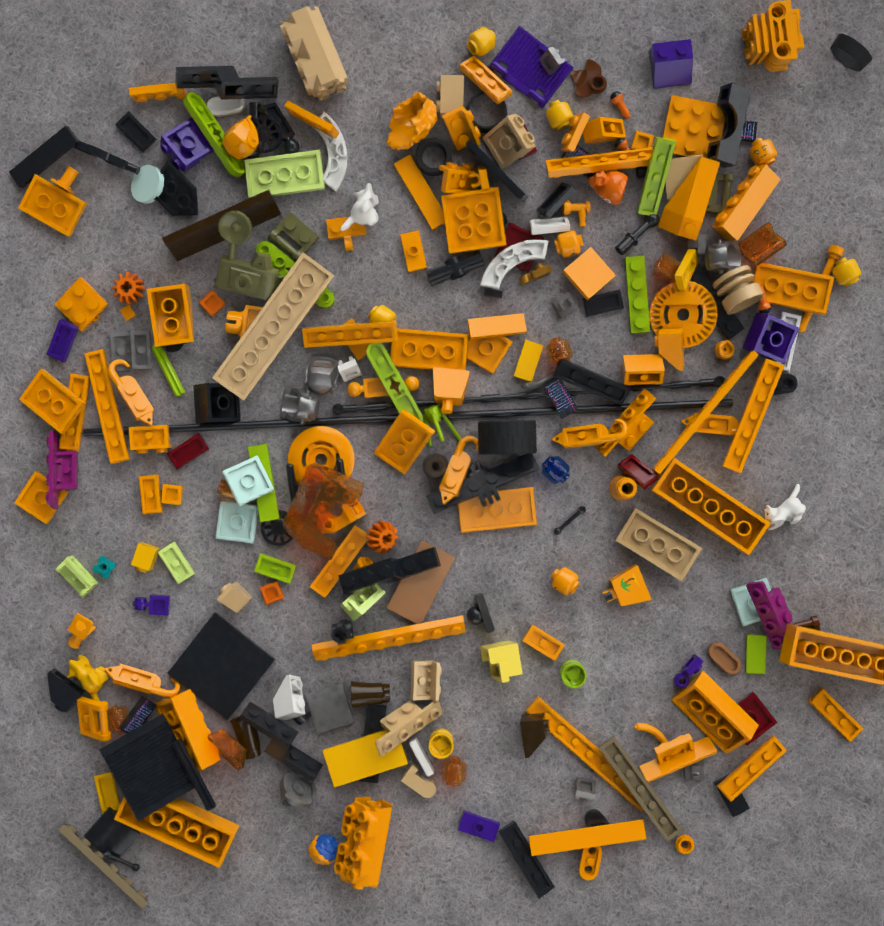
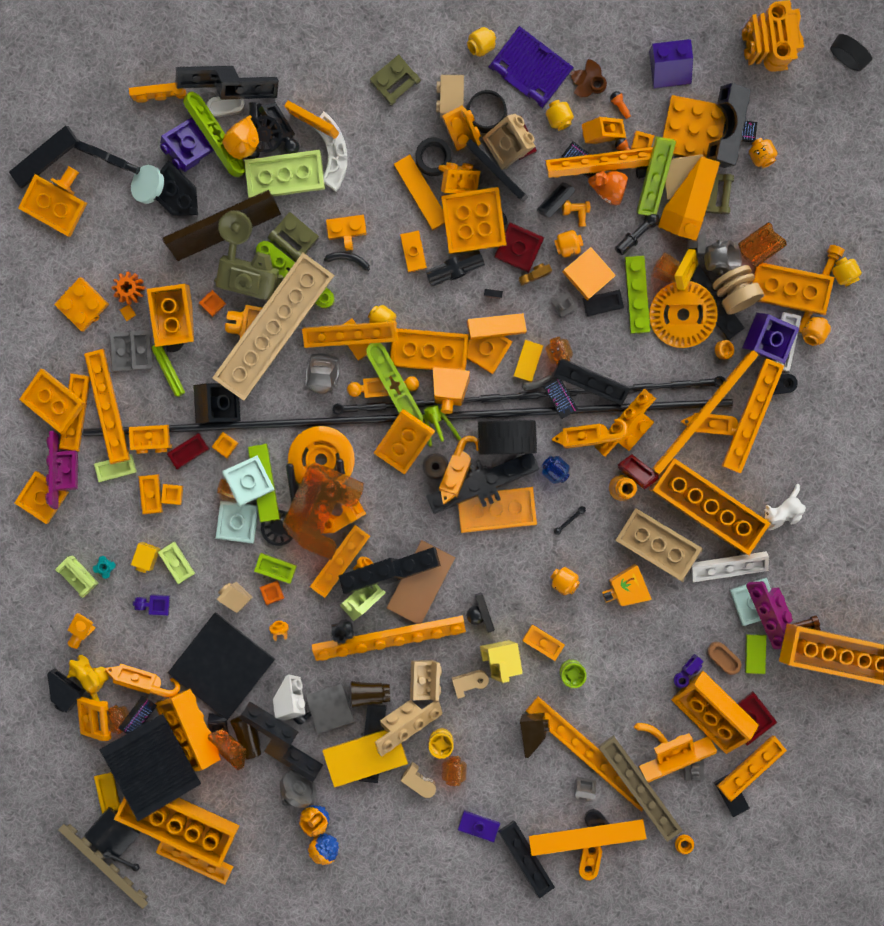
(62, 340): dark purple plate -> none
(106, 471): none -> yellowish green tile
(131, 393): light orange plate -> none
(135, 131): black tile -> none
(194, 774): black axle -> none
(216, 723): none -> black slope
(218, 874): none -> light orange plate
(225, 445): none -> light orange tile
(279, 628): none -> light orange plate
(299, 405): flat silver helmet -> none
(314, 53): tan brick -> none
(314, 820): none -> light orange piece
(348, 256): none -> black piece
(349, 369): white tile -> none
(363, 209): white animal -> none
(366, 831): light orange brick -> none
(382, 537): orange gear -> none
(390, 75): none -> olive plate
(411, 121): light orange hair -> none
(421, 756): white tile -> none
(468, 681): none -> tan leg
(482, 178): light orange tile -> none
(485, 79): light orange tile -> none
(510, 258): white tile -> none
(549, 225): white tile -> none
(551, 60): flat silver tile -> none
(577, 127): light orange plate -> none
(642, 369): light orange brick -> none
(671, 346): light orange slope -> none
(730, 566): none -> white plate
(746, 202): light orange brick -> none
(763, 305): orange piece -> none
(816, 331): none -> light orange head
(835, 714): light orange tile -> none

